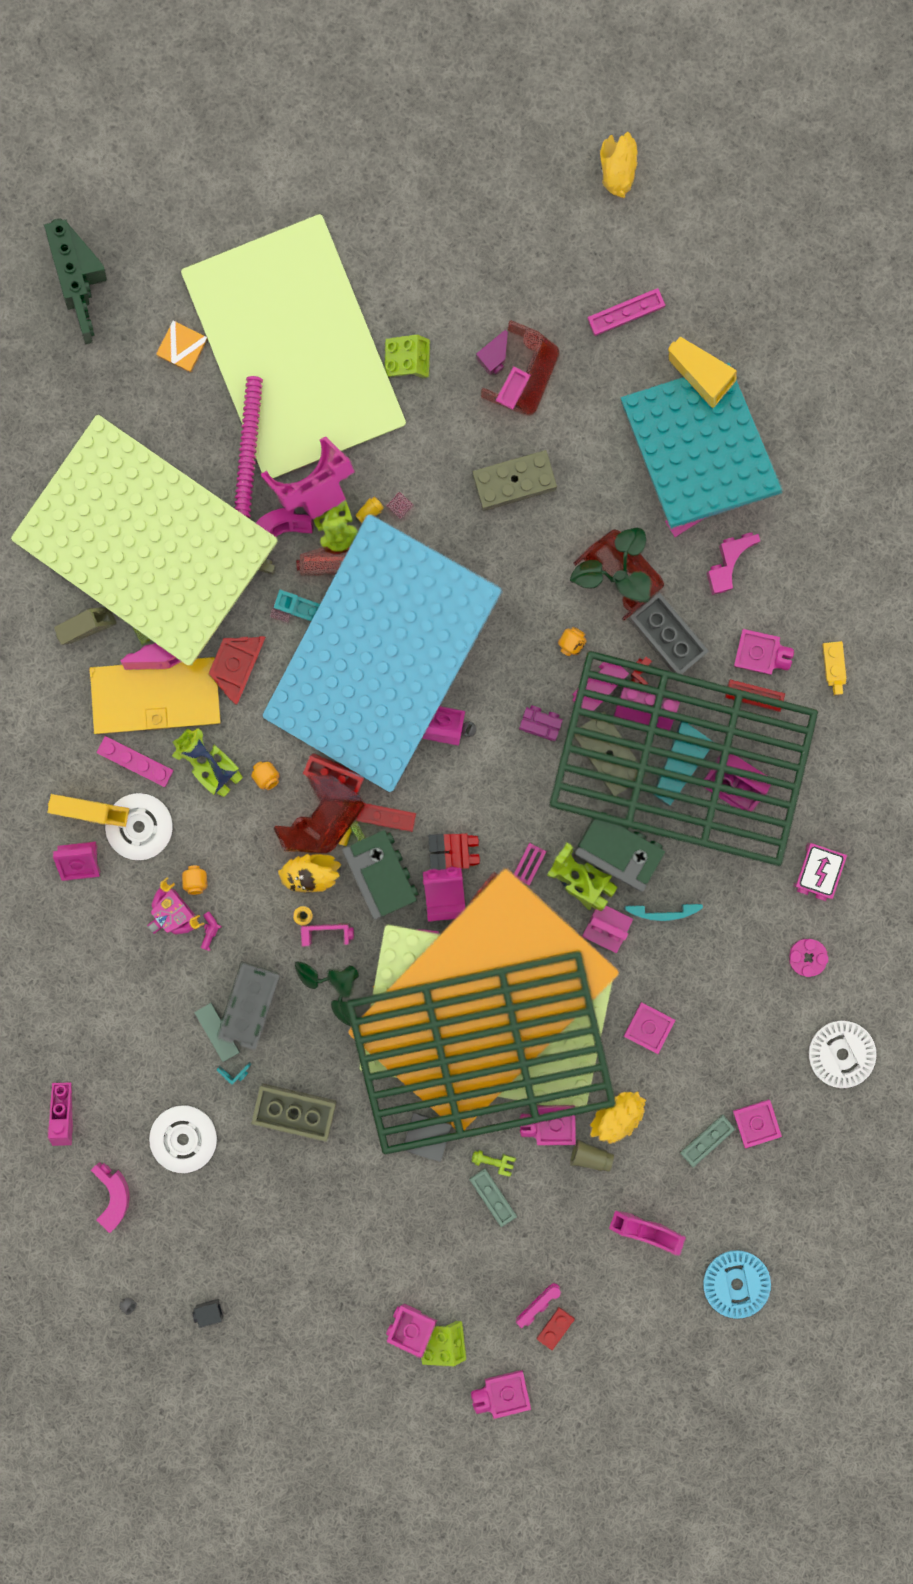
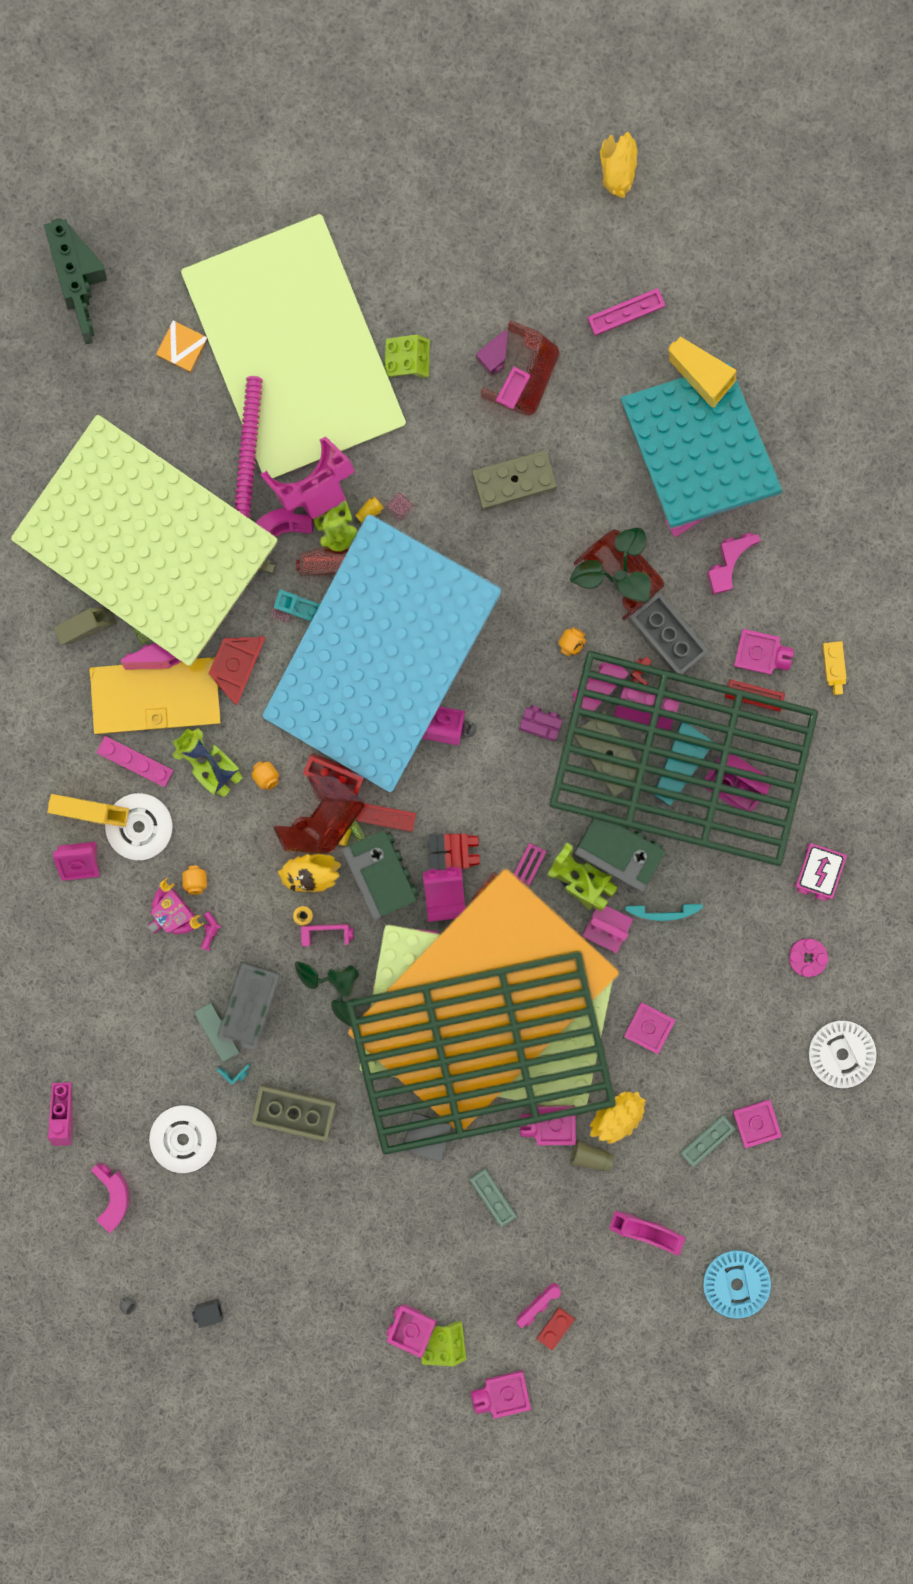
(478, 1158): lime hinge -> none

